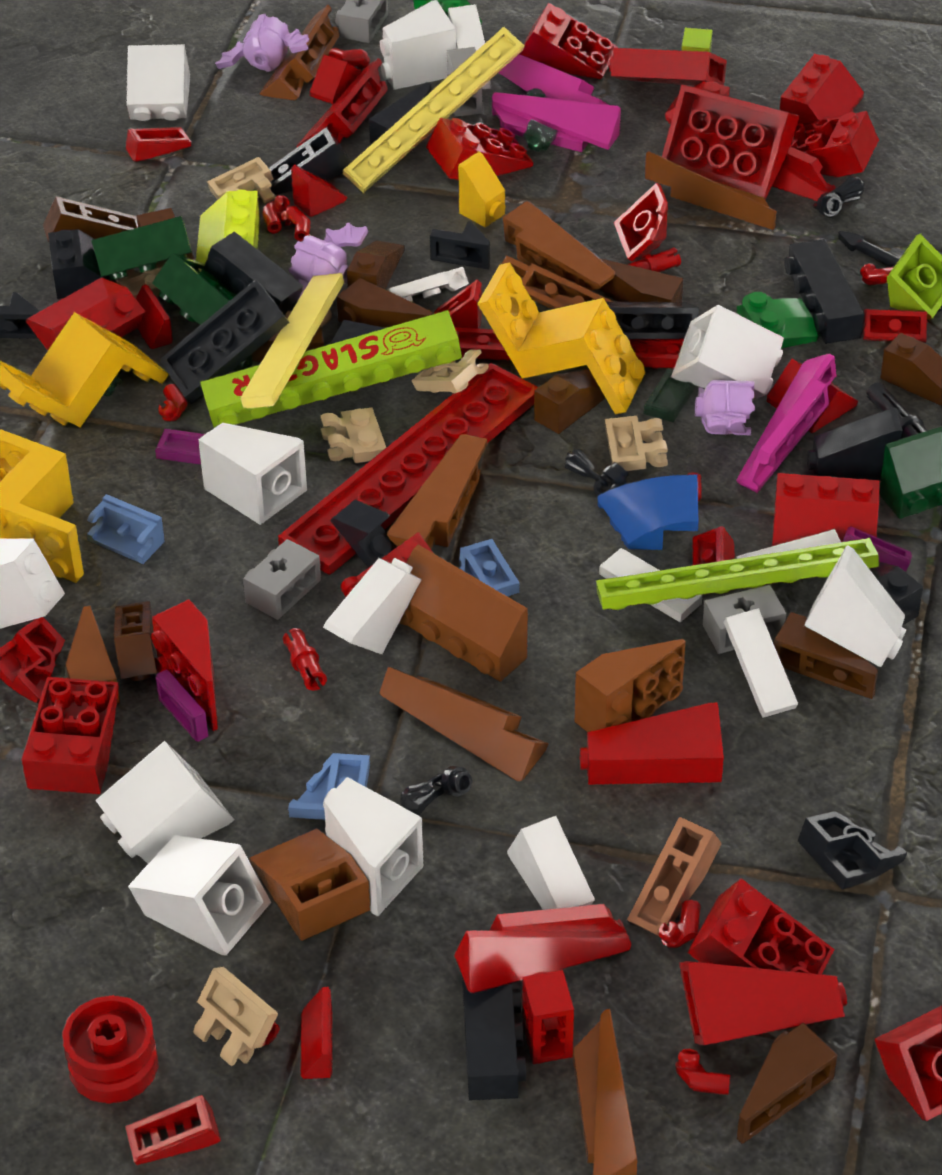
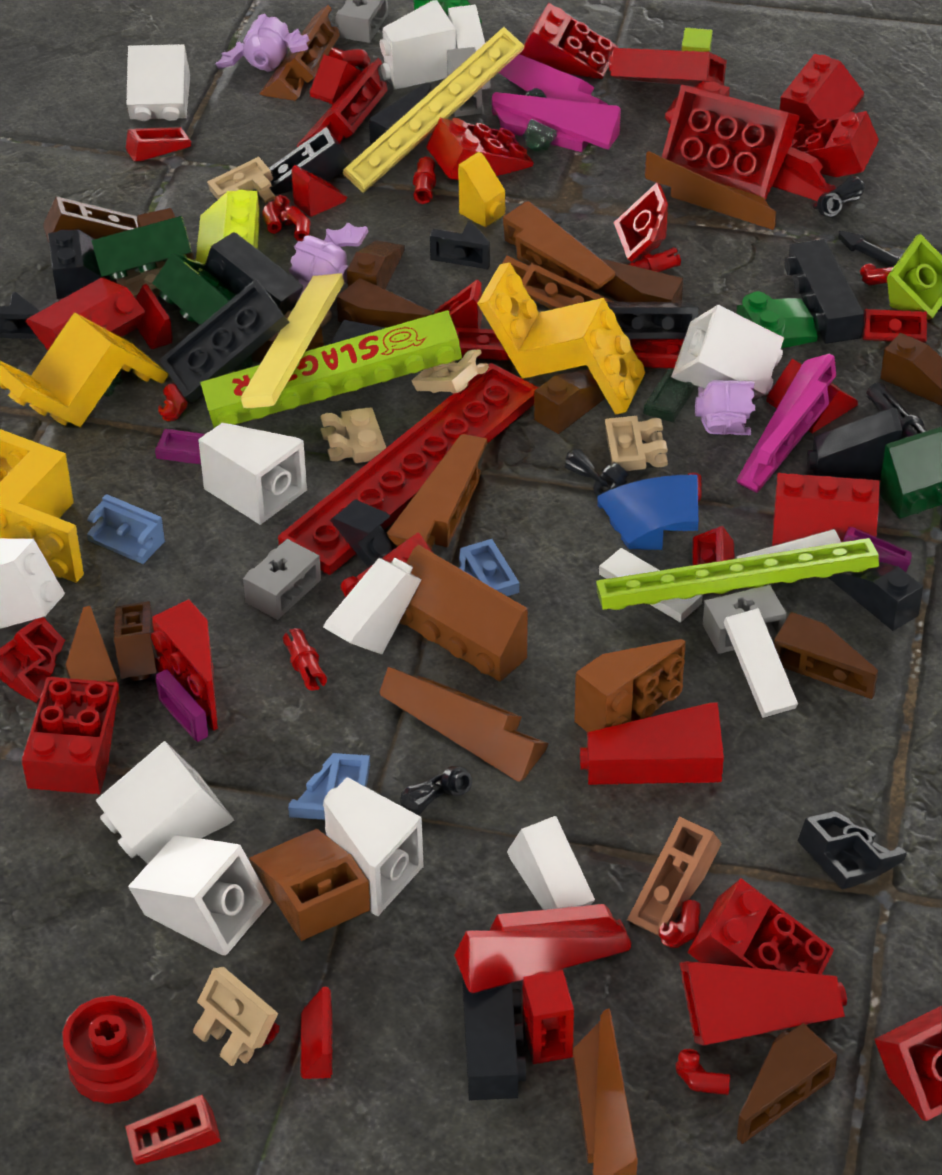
(424, 180): none -> red pin
(431, 285): white hinge -> none
(857, 611): white slope -> none

